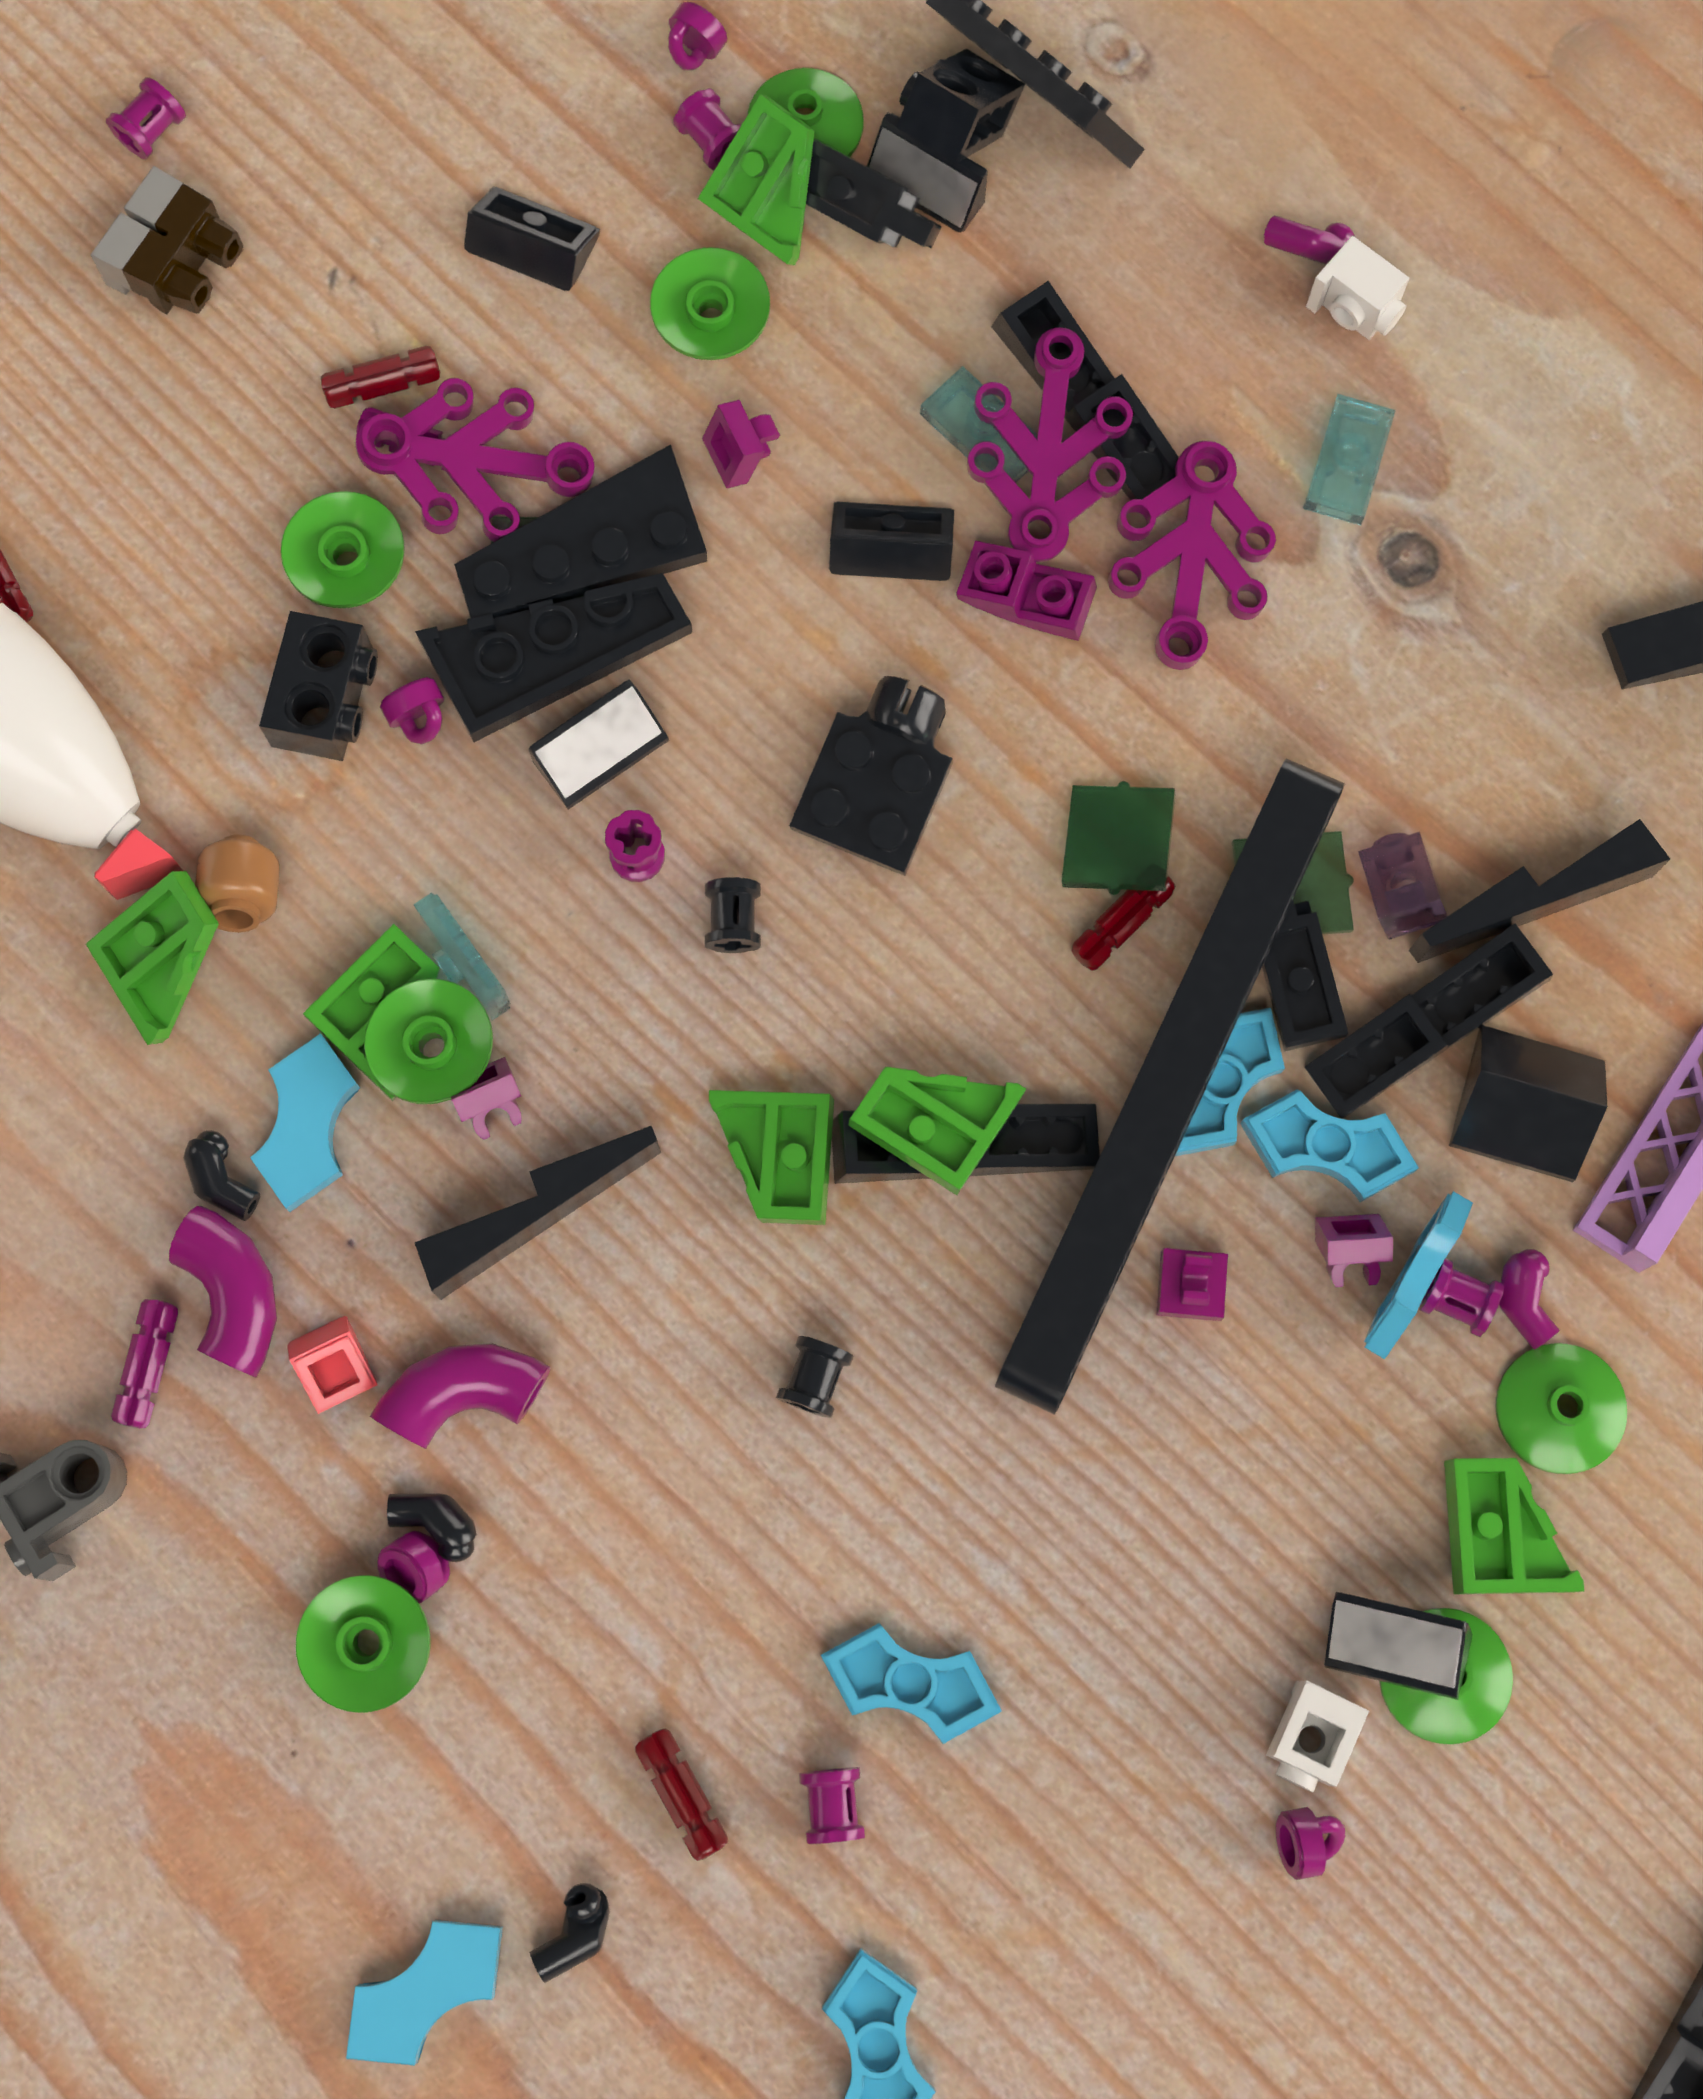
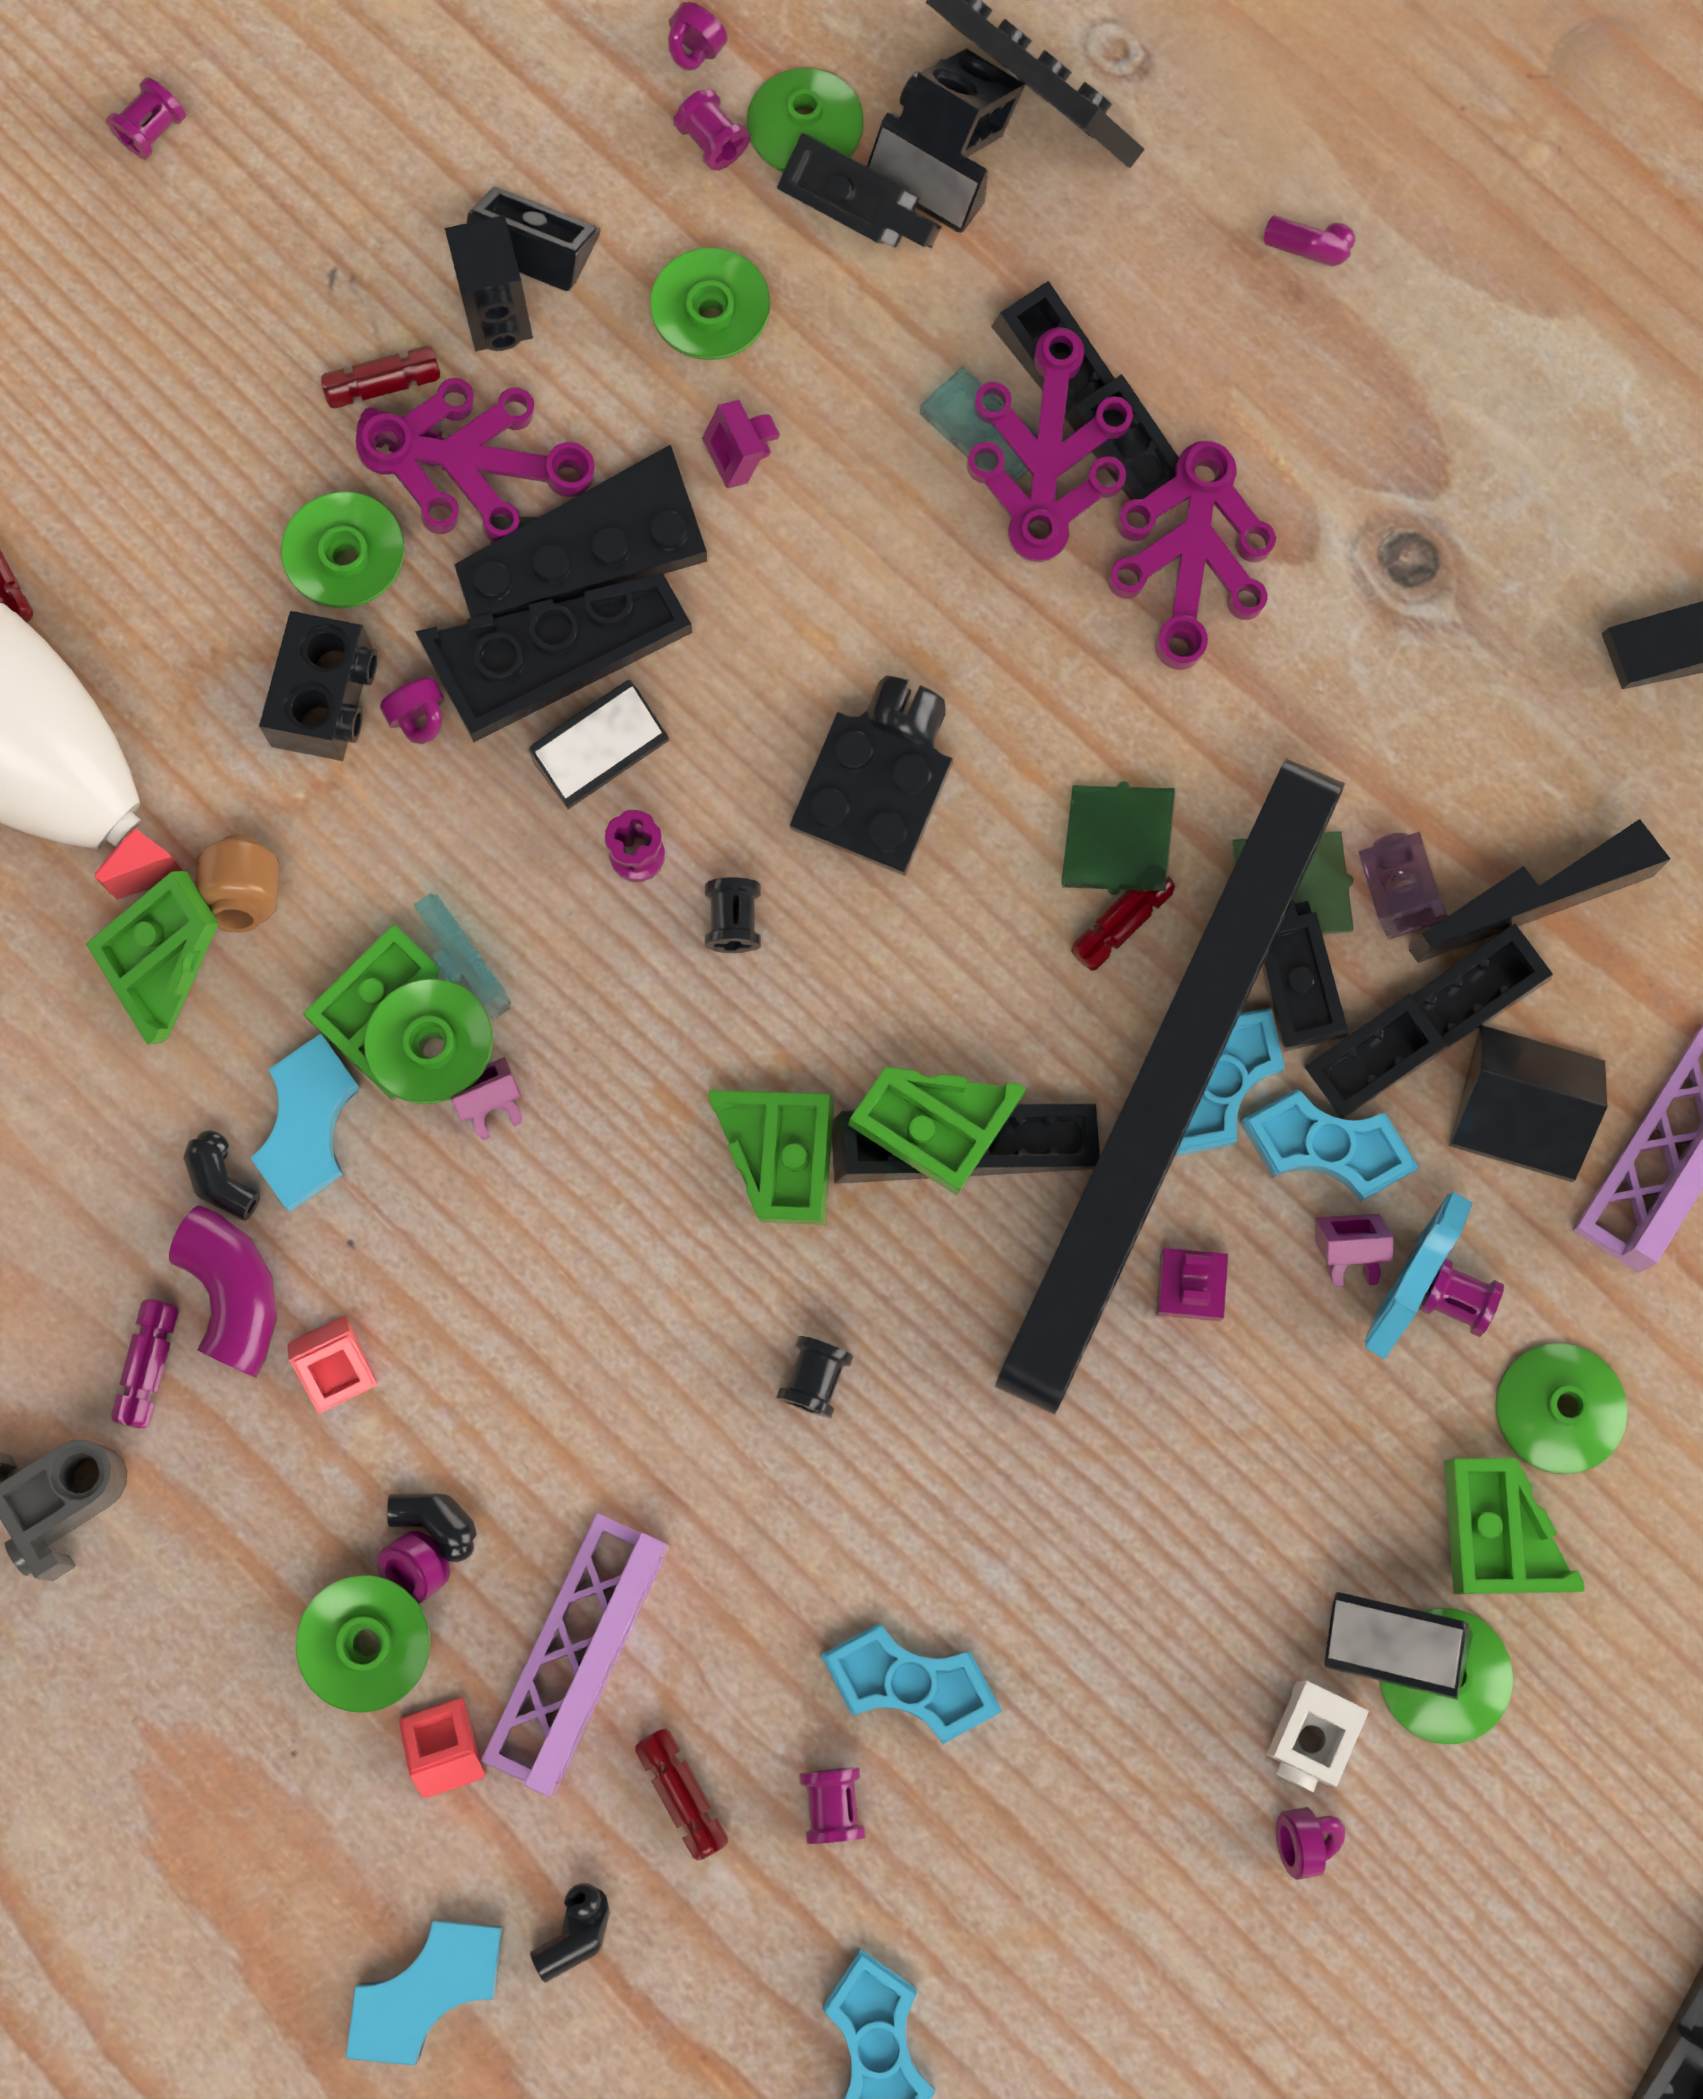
(165, 244): dark brown hips -> none
(441, 1748): none -> coral slope
(460, 1381): magenta cylinder -> none
(489, 283): none -> black brick
(561, 1187): black slope -> none
(596, 1665): none -> lavender fence
(765, 179): bright green wing -> none
(891, 541): black slope -> none
(1026, 593): magenta slope -> none
(1349, 459): clear light blue plate -> none
(1360, 290): white brick -> none
(1523, 1284): magenta arm -> none

